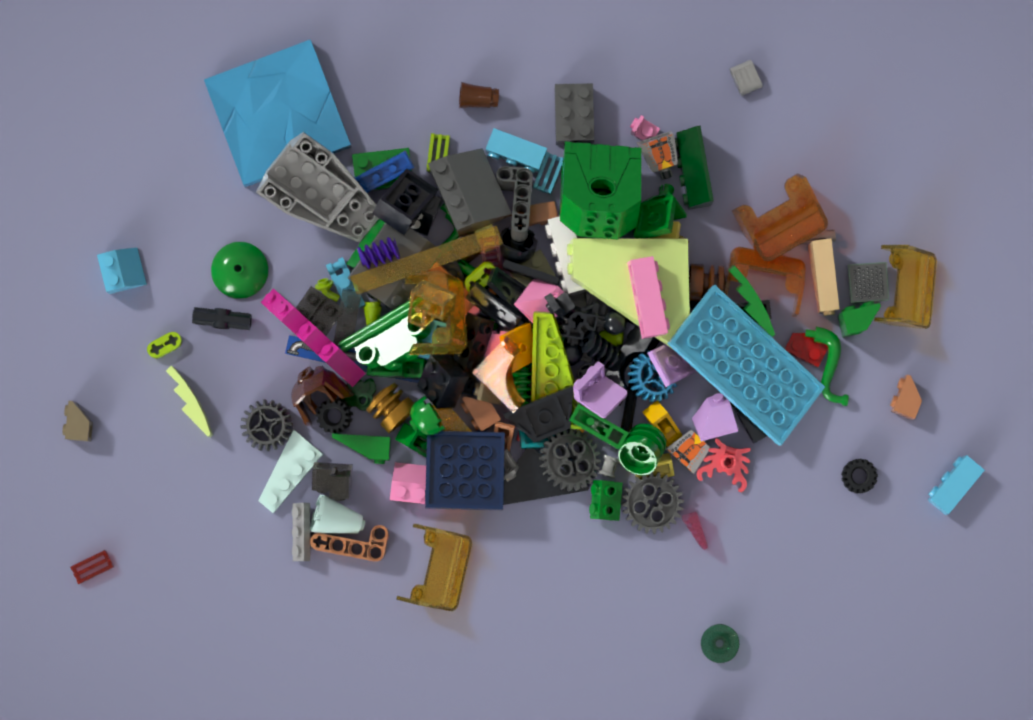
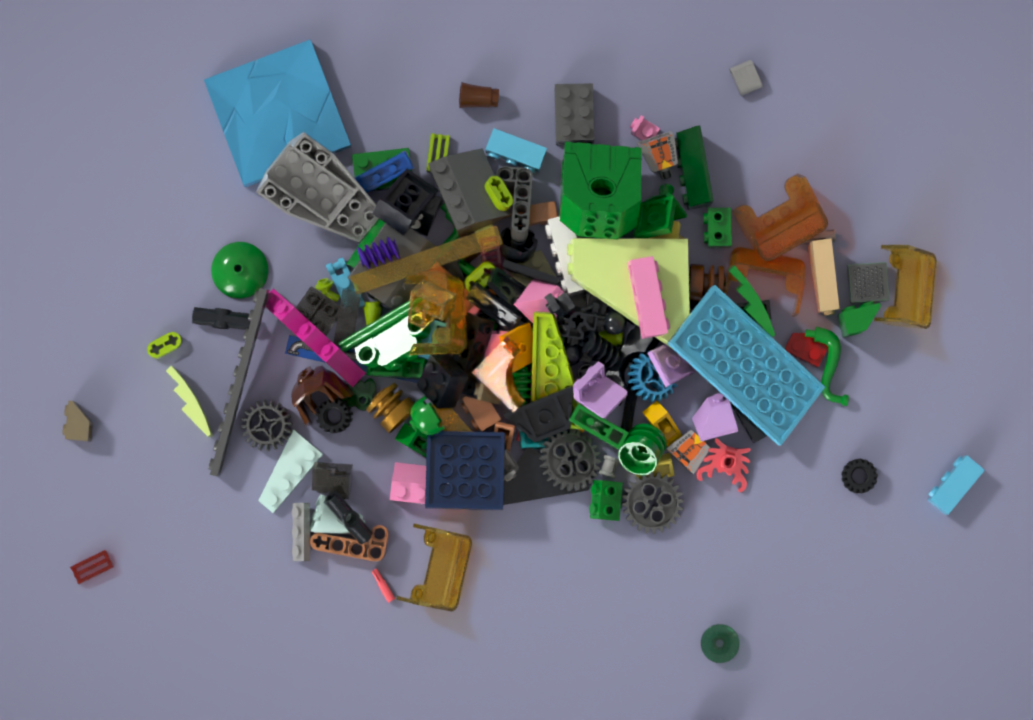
(121, 270): medium azure slope -> none
(236, 389): none -> dark grey plate
(341, 509): none -> black piece
(372, 447): green slope -> none
(383, 586): none -> coral pin
(498, 193): none -> lime beam
(554, 158): medium azure tile -> none
(693, 524): clear pink slope -> none
(718, 227): none -> green brick
(907, 400): nougat slope -> none

